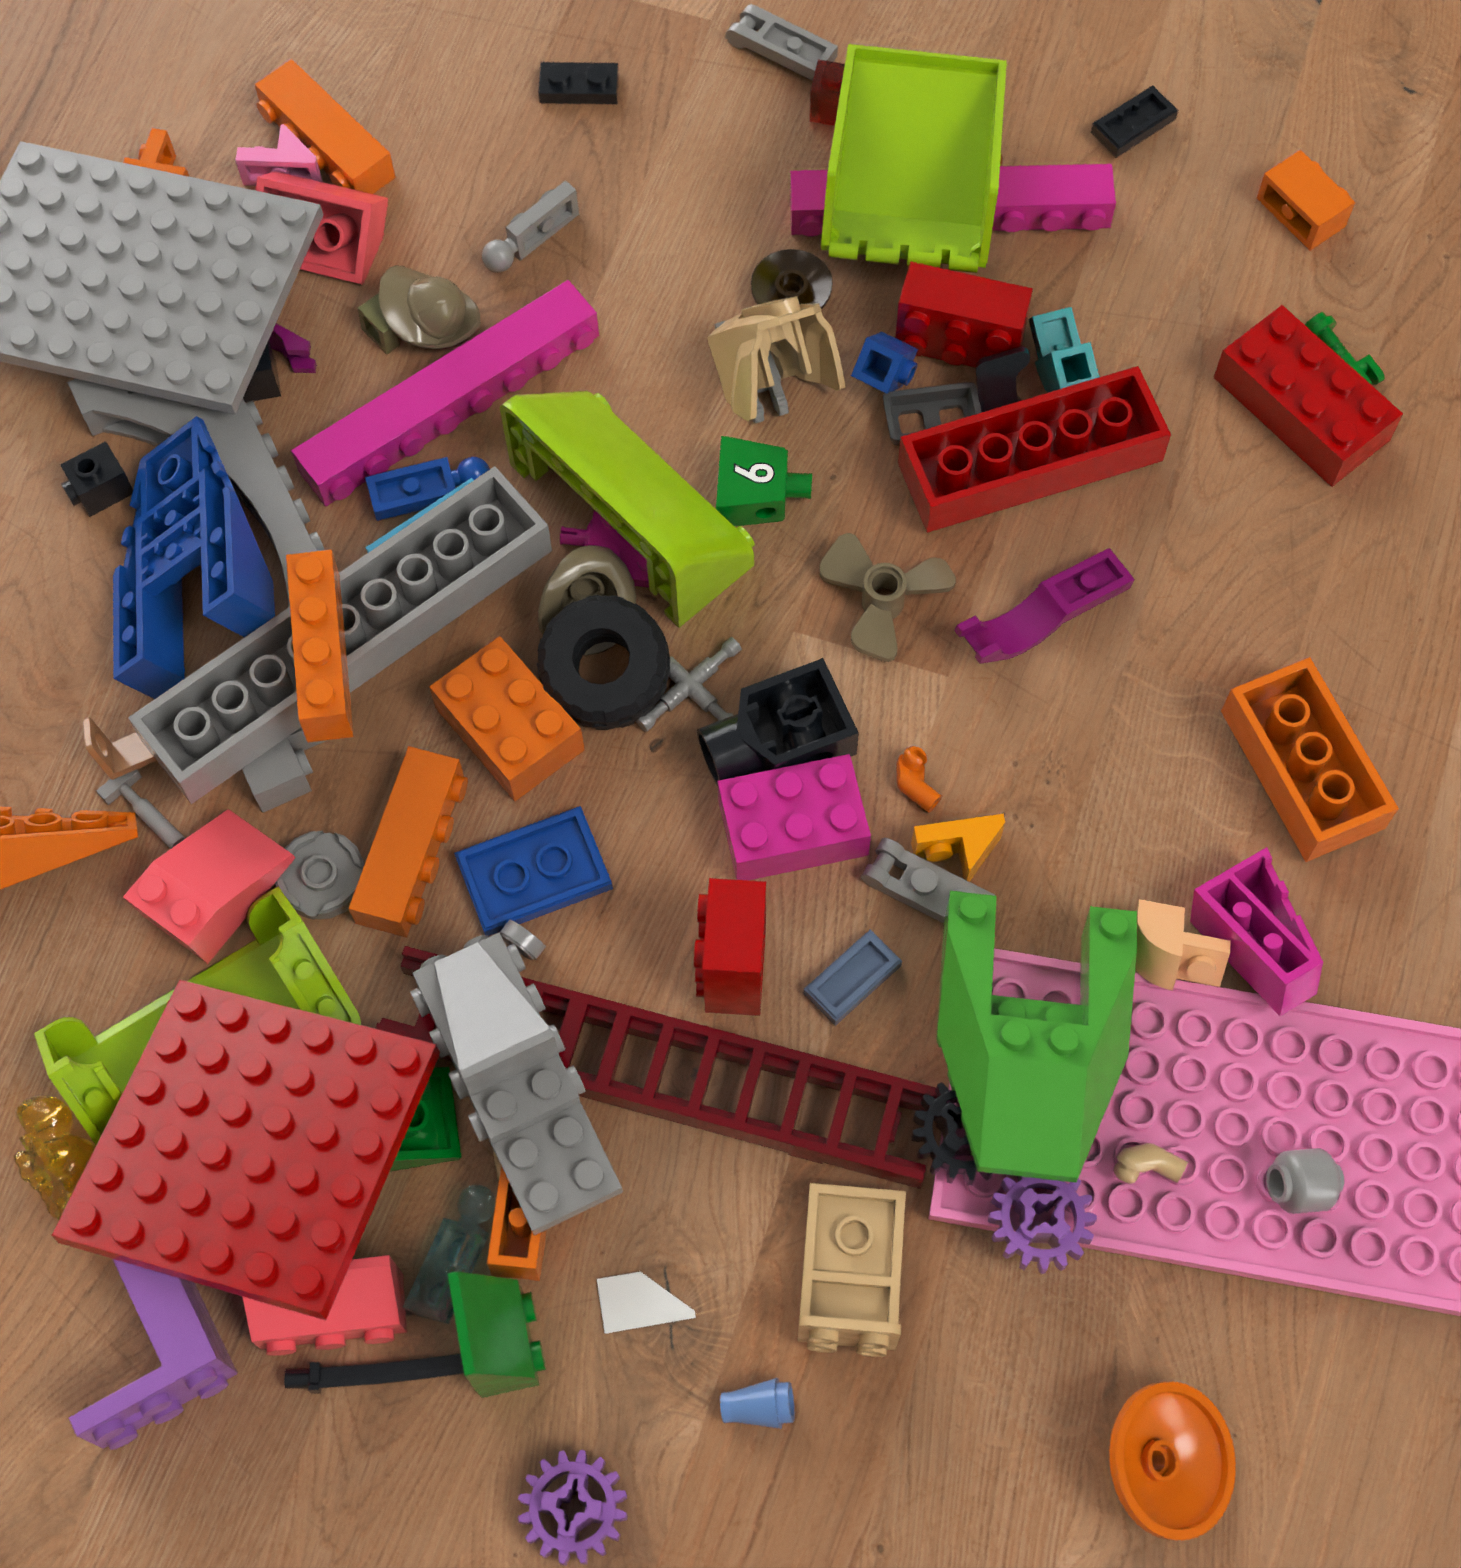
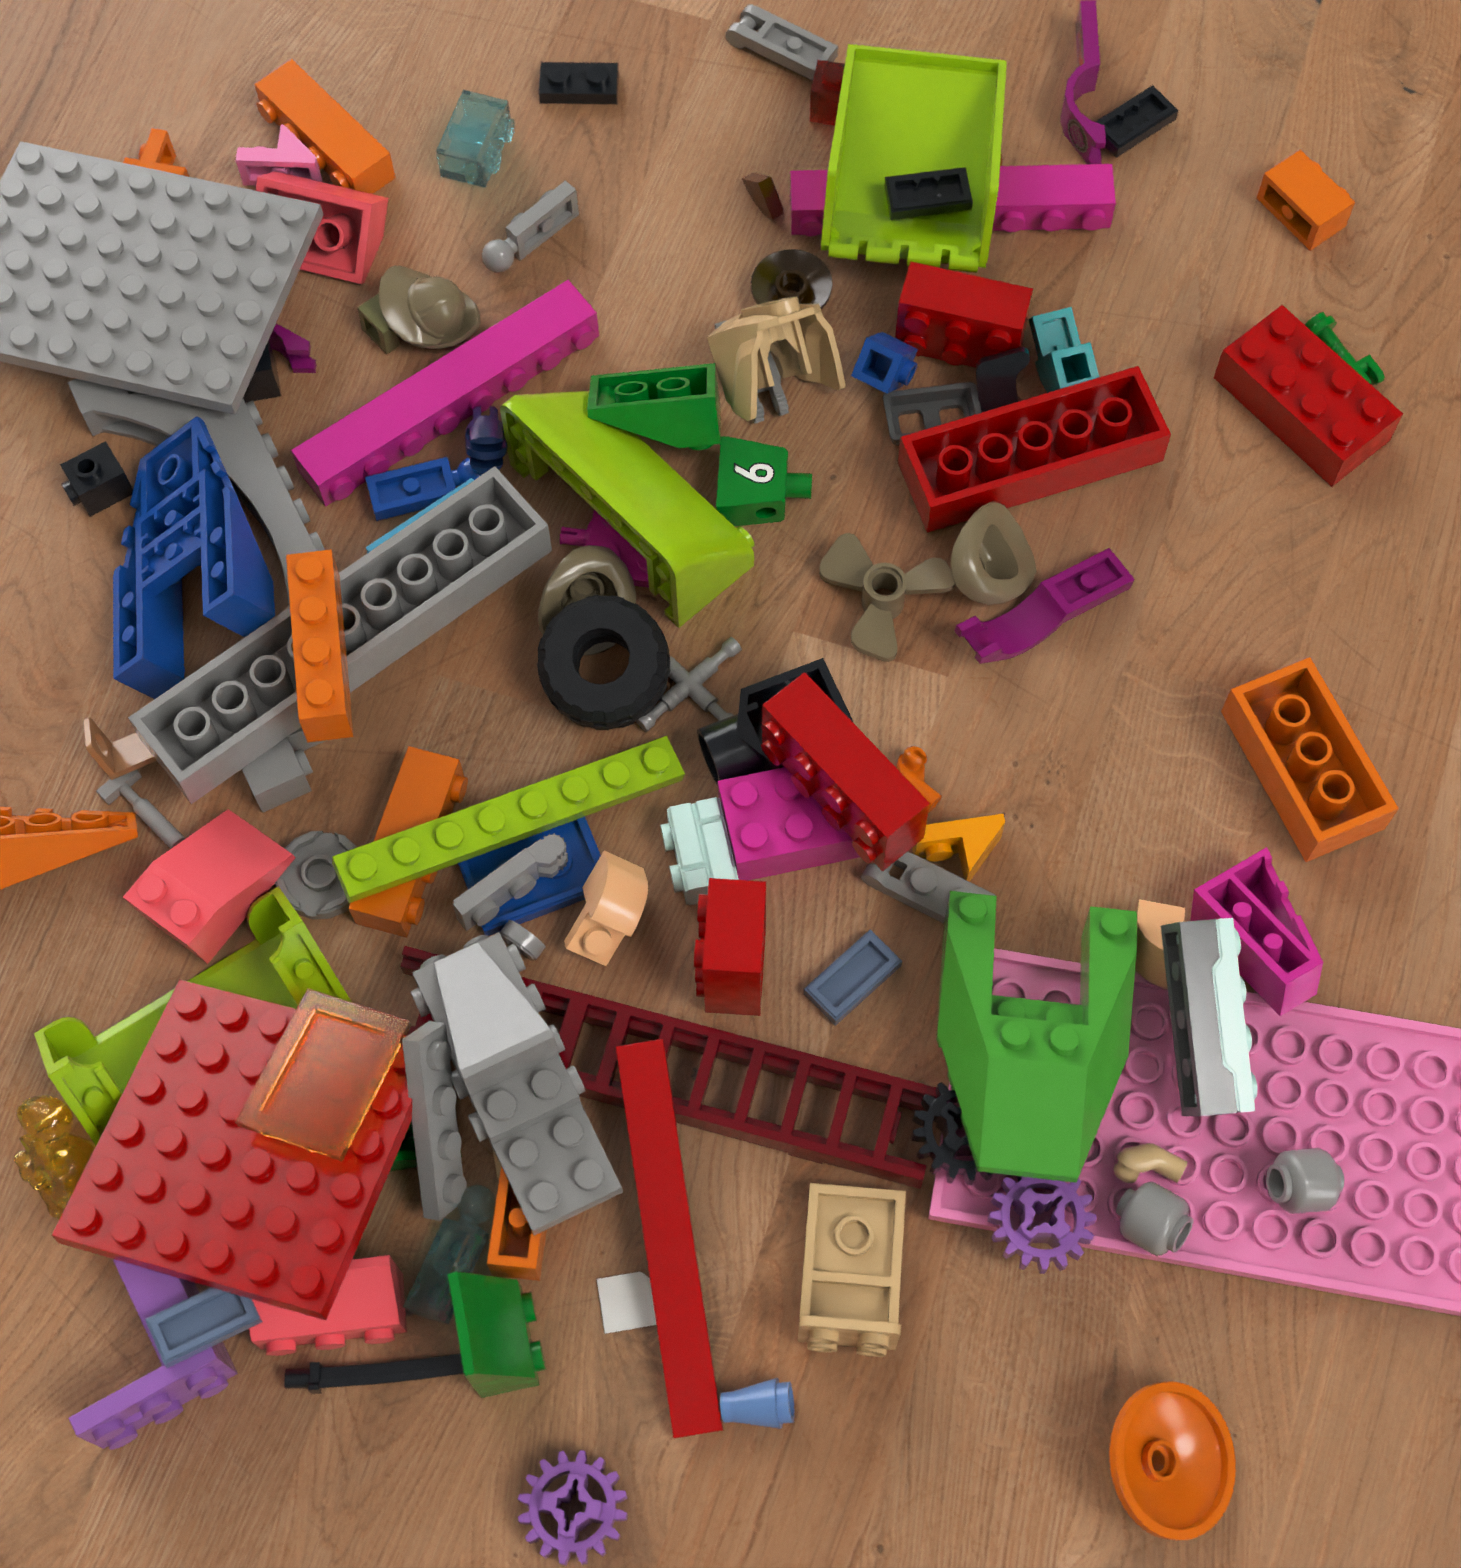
(200, 1324): none -> sand blue tile
(324, 1074): none -> clear orange piece
(434, 1119): none -> light grey plate
(475, 139): none -> clear light blue brick
(485, 441): none -> dark blue arm
(506, 819): none -> lime plate
(507, 718): orange brick -> none
(510, 880): none -> light grey hinge
(613, 908): none -> light nougat brick
(662, 404): none -> green slope
(669, 1239): none -> red tile
(700, 847): none -> light aqua brick
(764, 194): none -> reddish brown tile
(843, 772): none -> red brick
(928, 193): none -> black plate
(992, 557): none -> dark tan hat
(1083, 133): none -> magenta piece
(1154, 1218): none -> light grey head
(1208, 1017): none -> piece

